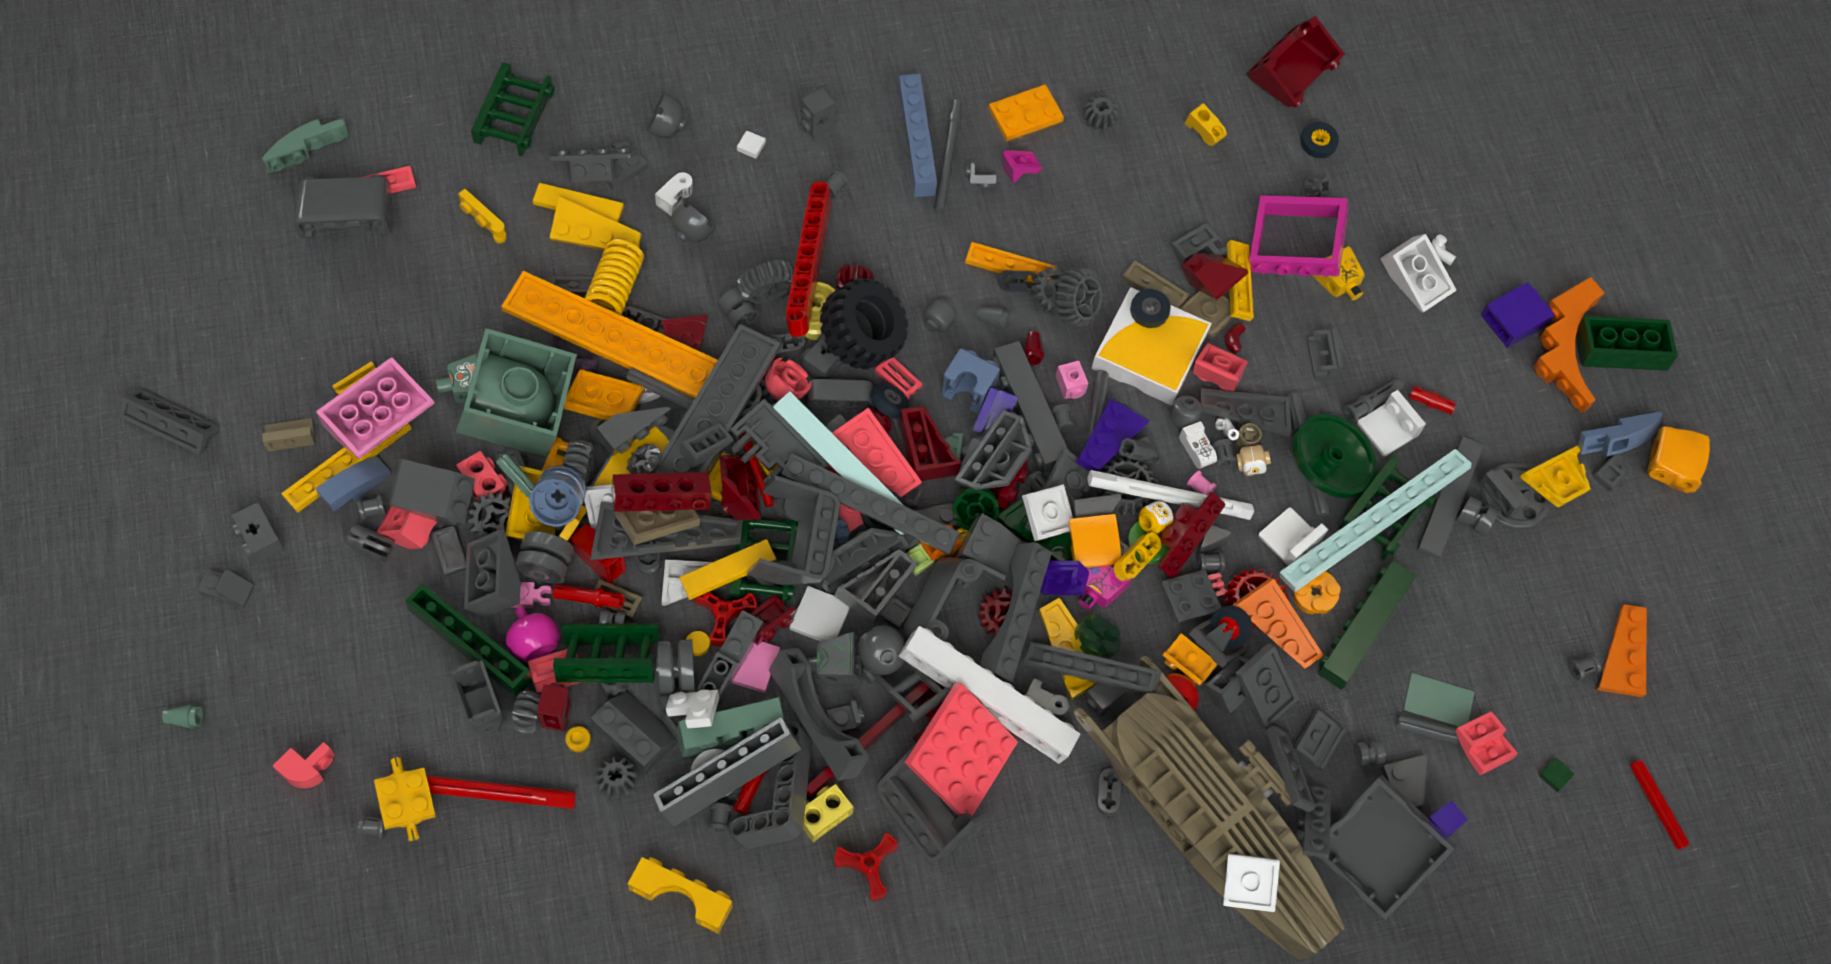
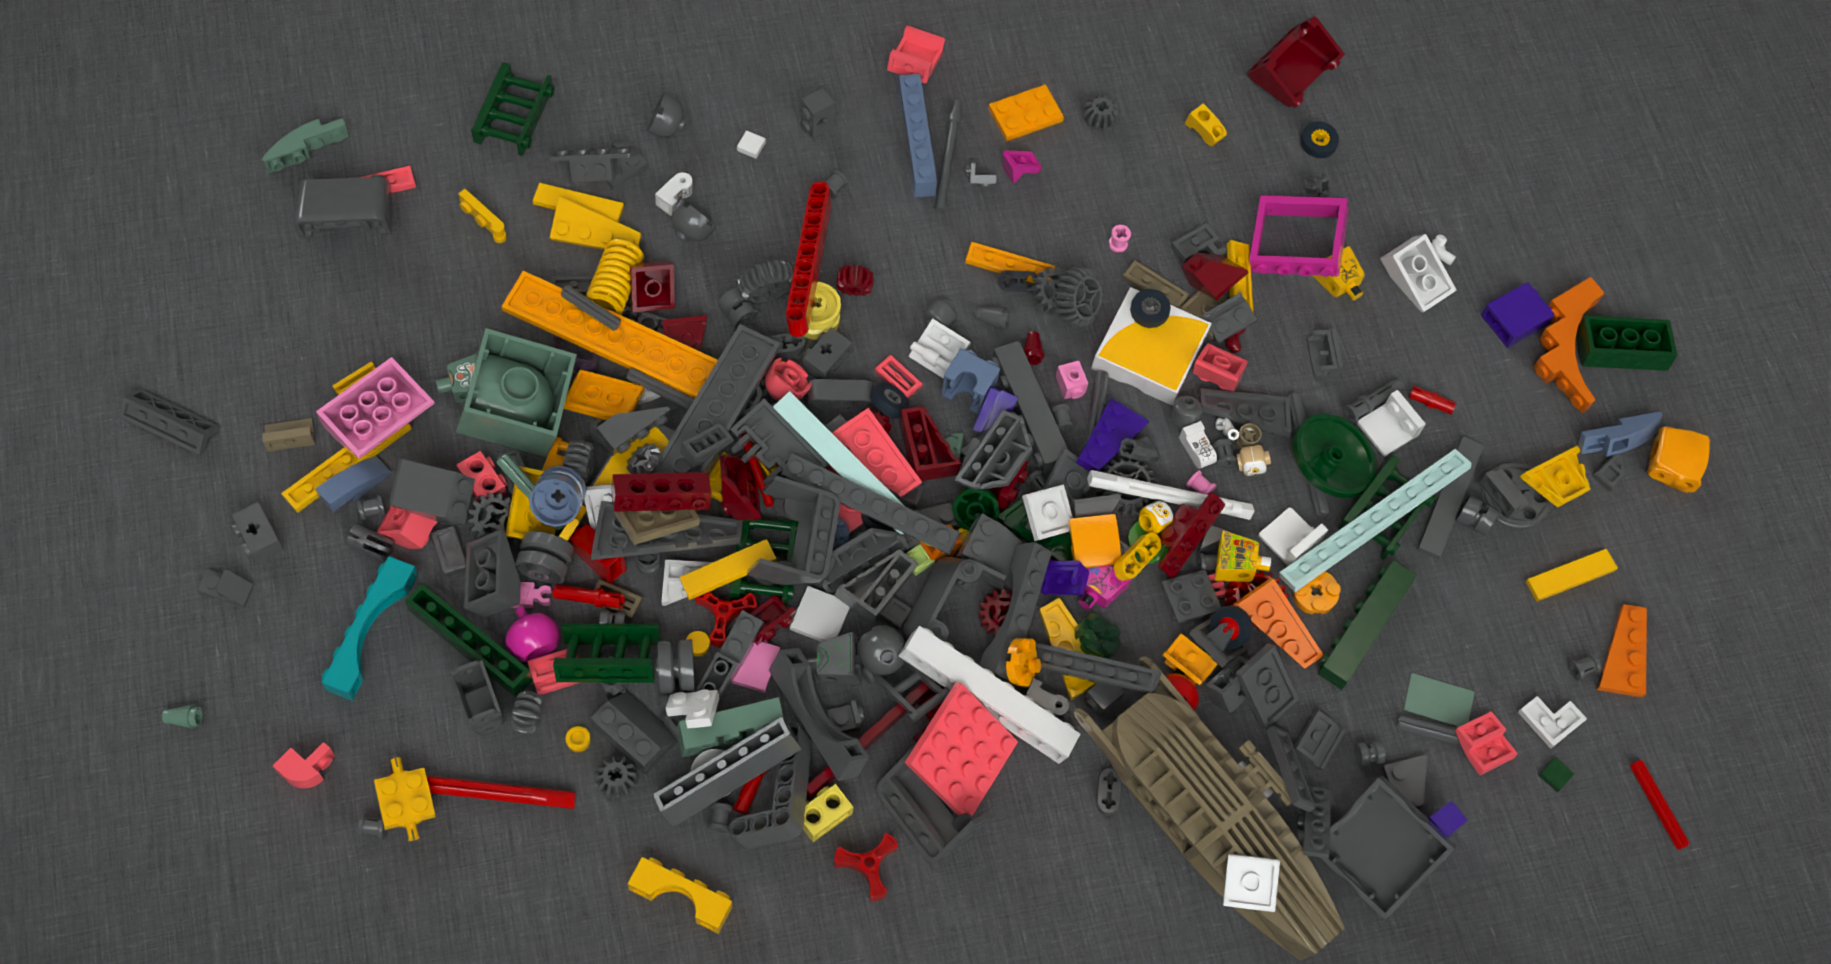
(392, 584): none -> teal arch
(554, 707): dark red brick -> none
(590, 307): none -> dark grey axle
(652, 286): none -> dark red slope
(883, 314): black tyre -> none
(916, 53): none -> coral panel
(937, 347): none -> white plate
(1023, 662): none -> light orange plate
(1120, 236): none -> bright pink bush
(1230, 317): none -> dark grey plate
(1238, 559): none -> torso
(1551, 726): none -> white plate
(1571, 575): none -> yellow tile

